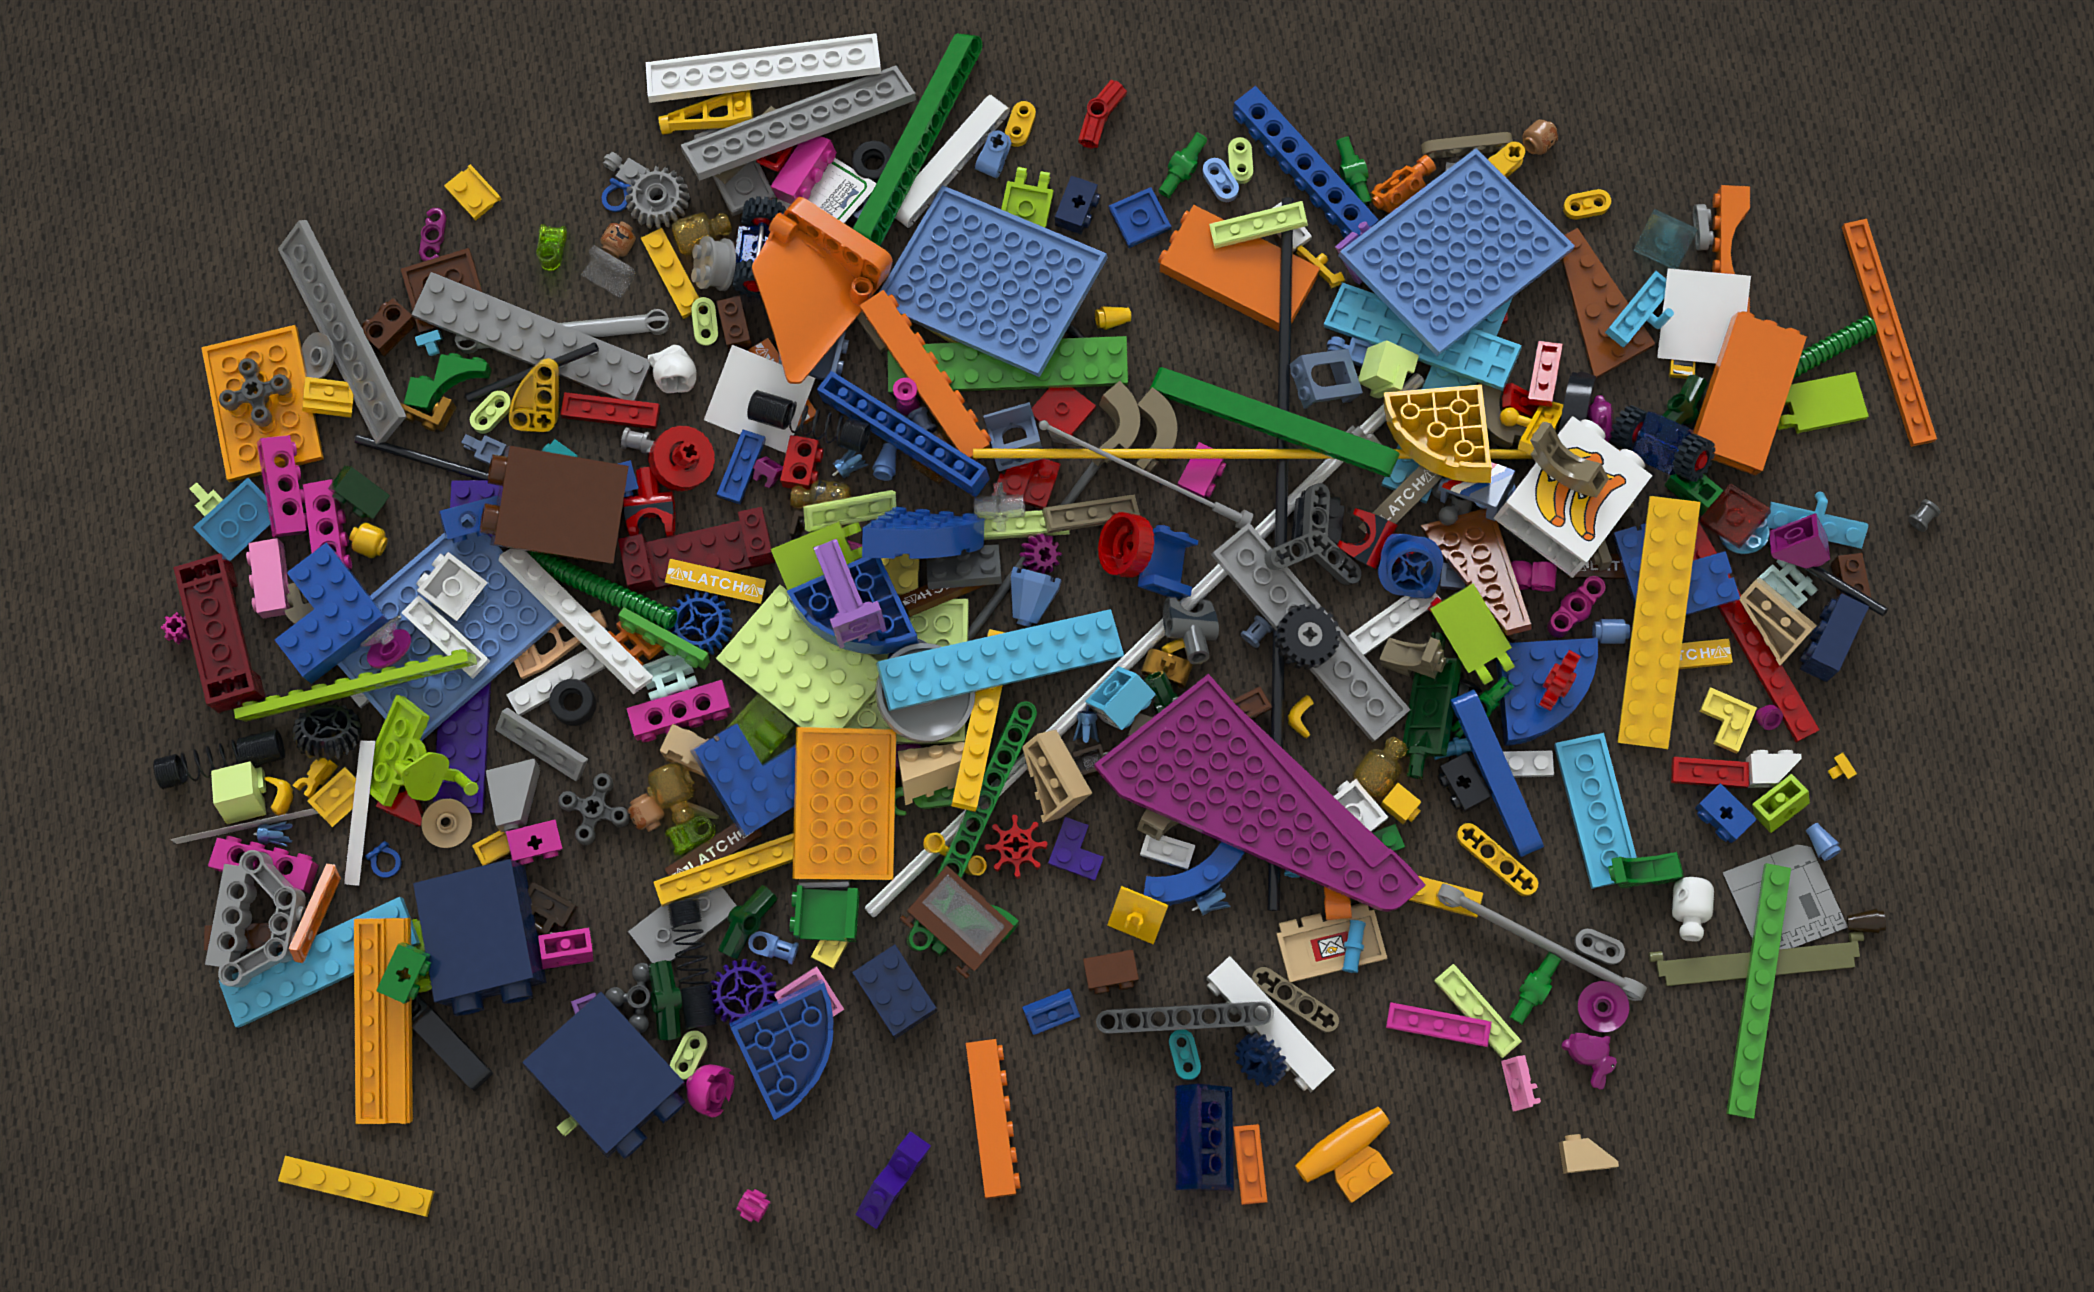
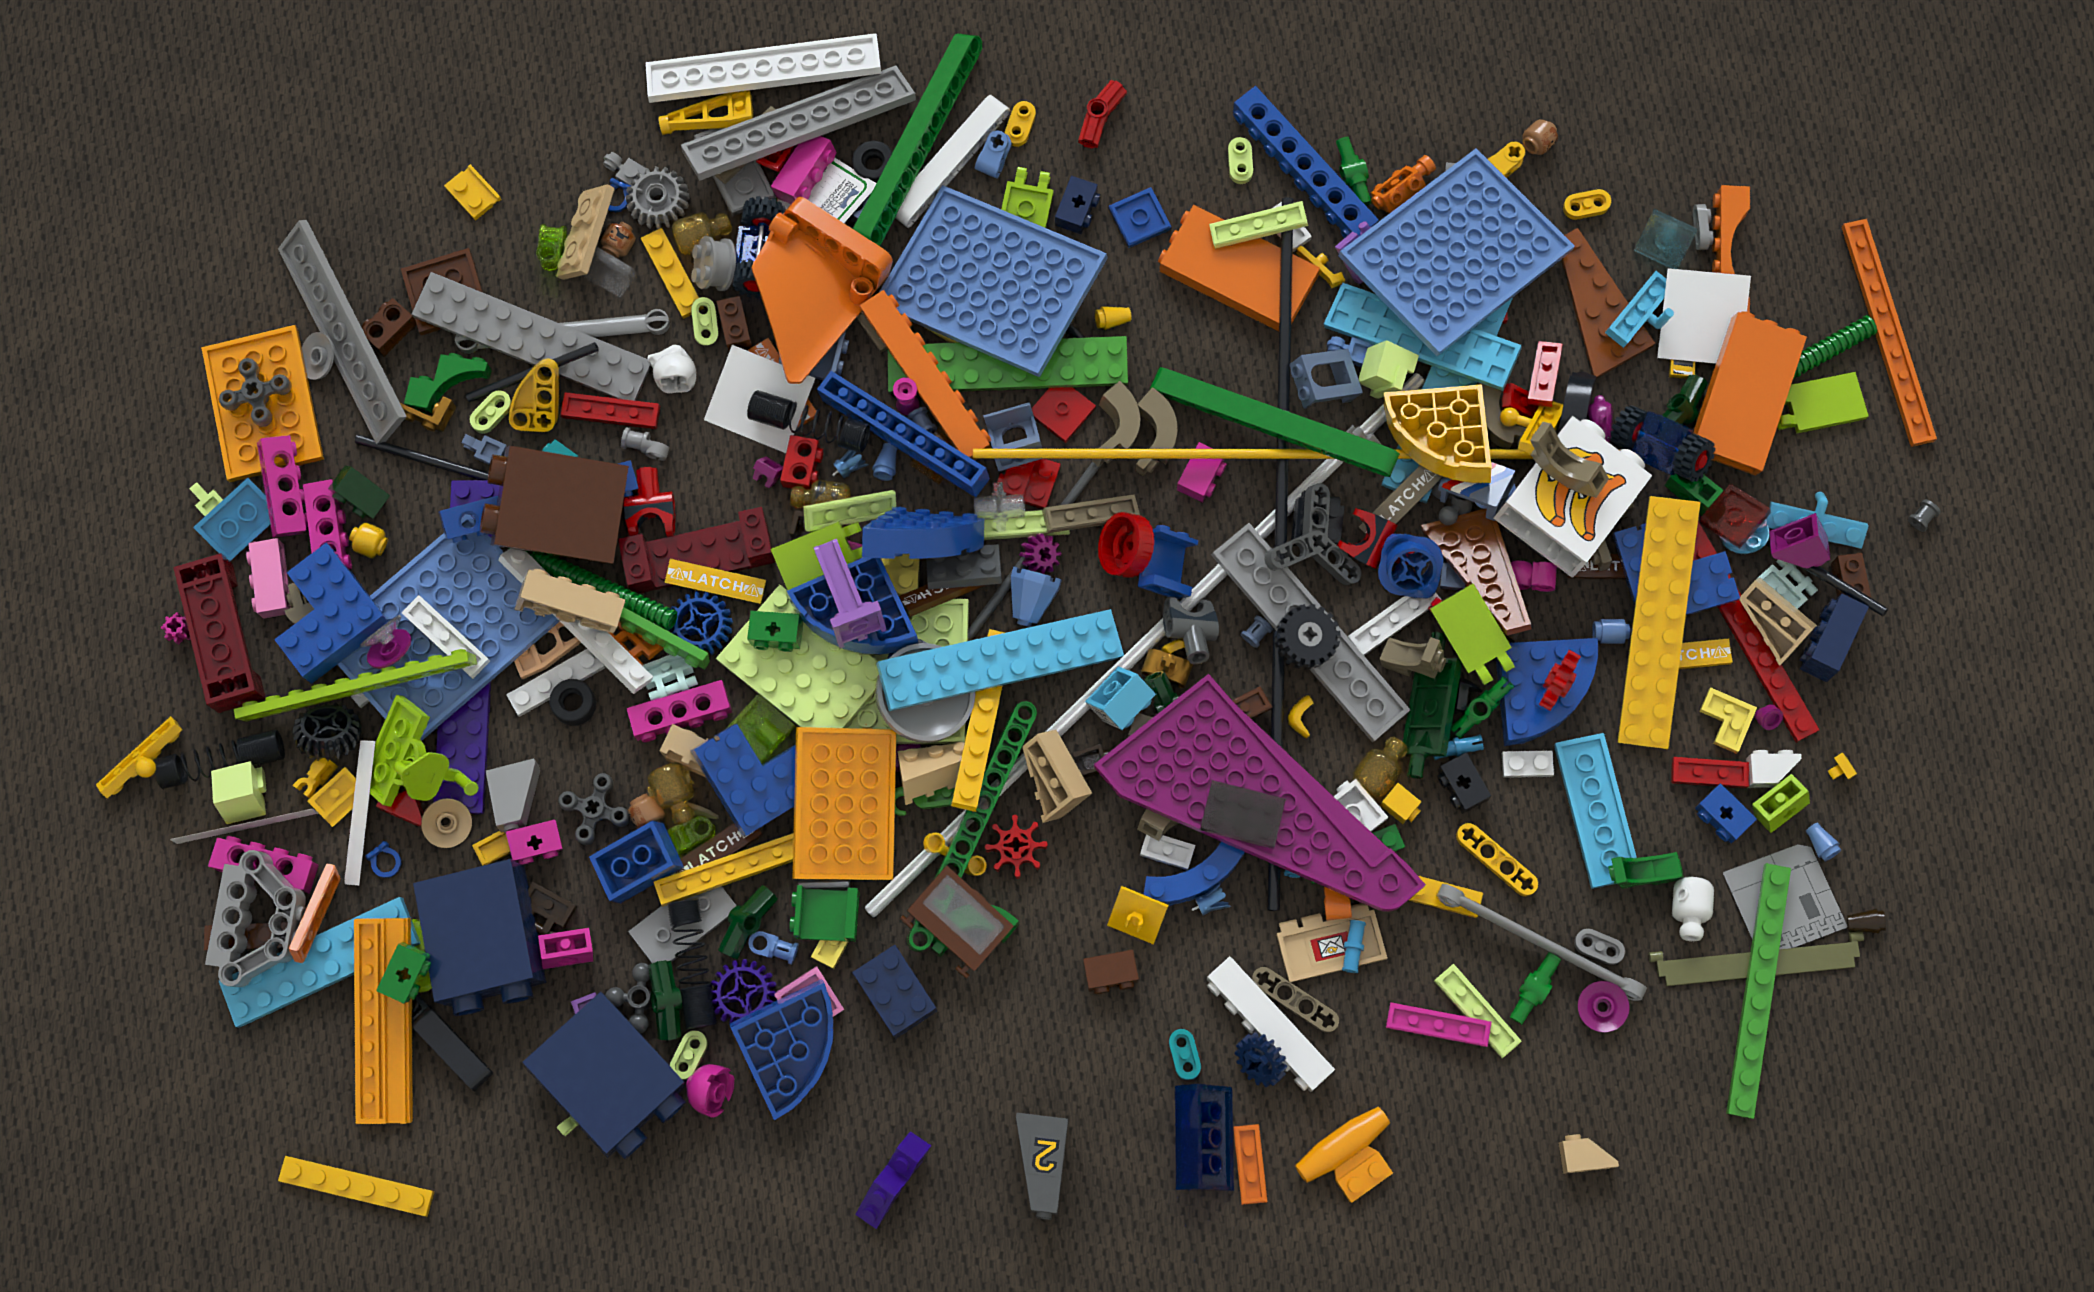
(141, 759): none -> yellow plate
(272, 834): flat silver piece -> none
(284, 796): yellow hair -> none
(327, 397): yellow plate -> none
(430, 341): medium azure tile -> none
(439, 226): magenta piece -> none
(450, 585): white plate -> none
(541, 744): light grey plate -> none
(569, 601): none -> tan wedge
(585, 232): none -> tan piece
(636, 861): none -> blue brick
(696, 447): red piece -> none
(741, 466): blue plate -> none
(753, 1205): dark pink gear -> none
(764, 623): none -> green brick
(991, 1118): orange brick -> none
(1043, 1159): none -> dark grey slope
(1051, 1011): blue slope -> none
(1061, 437): light grey piece -> none
(1068, 852): dark purple plate -> none
(1086, 725): flat silver piece -> none
(1172, 1017): dark grey beam -> none
(1182, 165): green pin -> none
(1222, 180): light blue plate -> none
(1242, 814): none -> clear smoke plate
(1464, 145): dark tan beam -> none
(1497, 773): blue beam -> none
(1518, 1083): bright pink plate -> none
(1584, 599): dark pink piece -> none
(1591, 1052): magenta animal -> none

